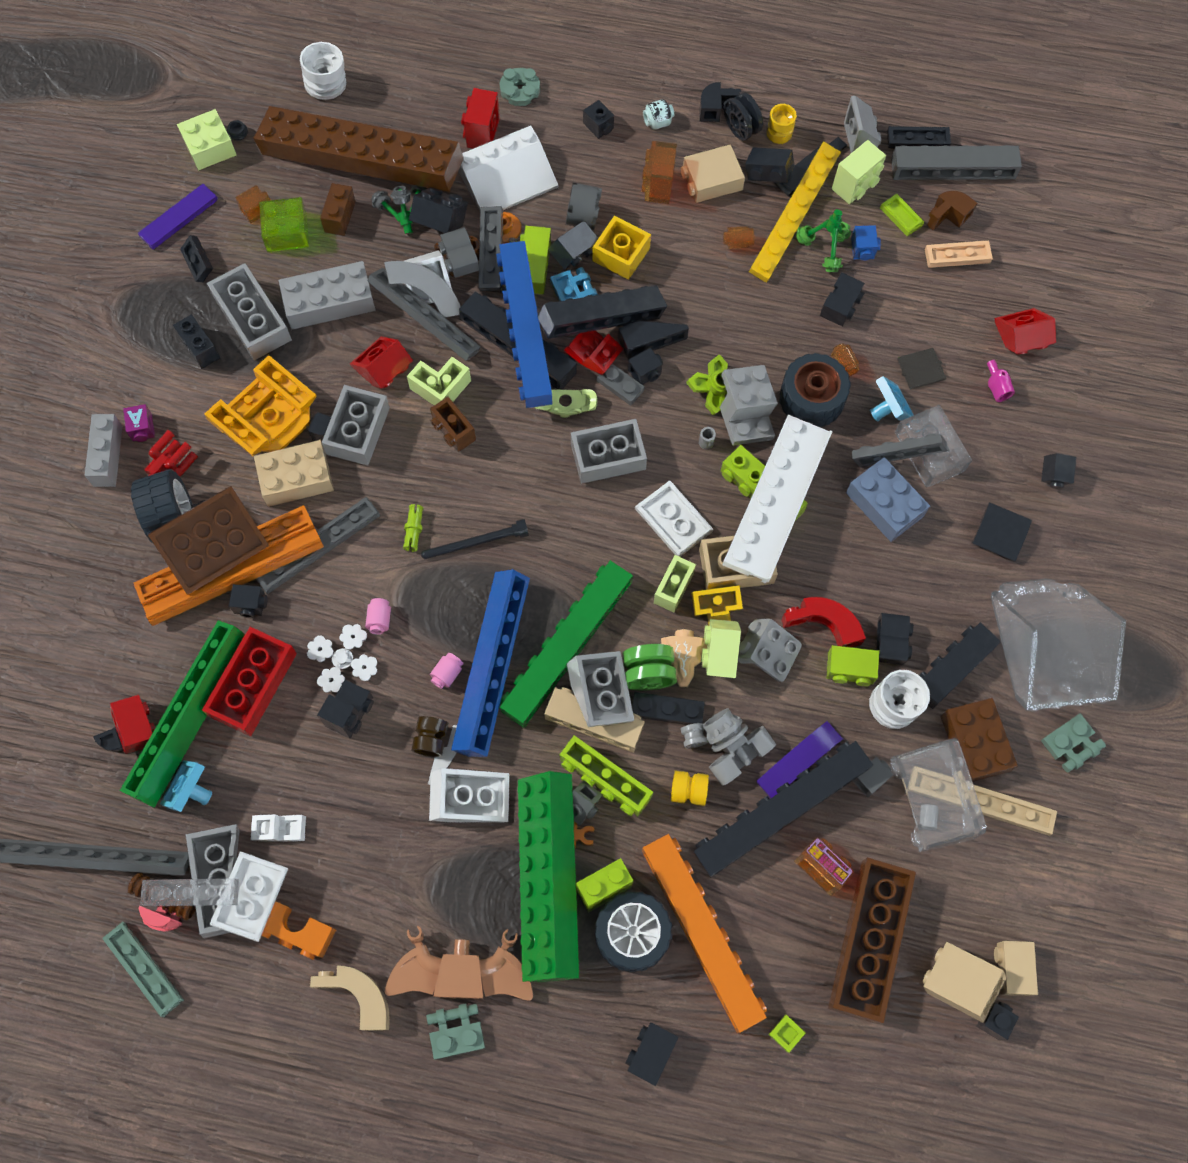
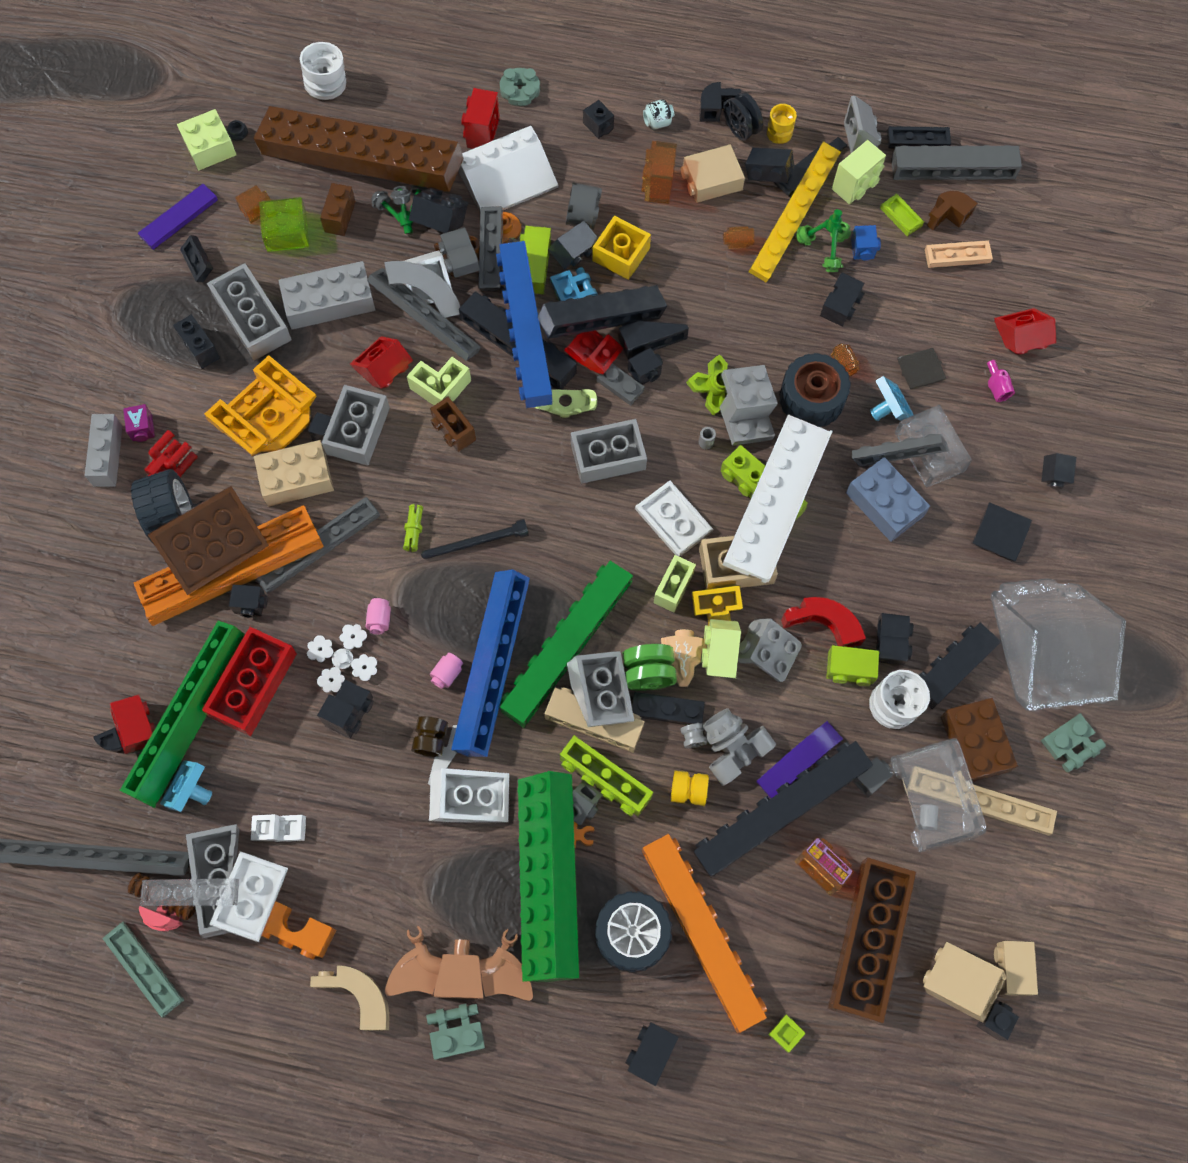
(604, 885): lime brick -> none

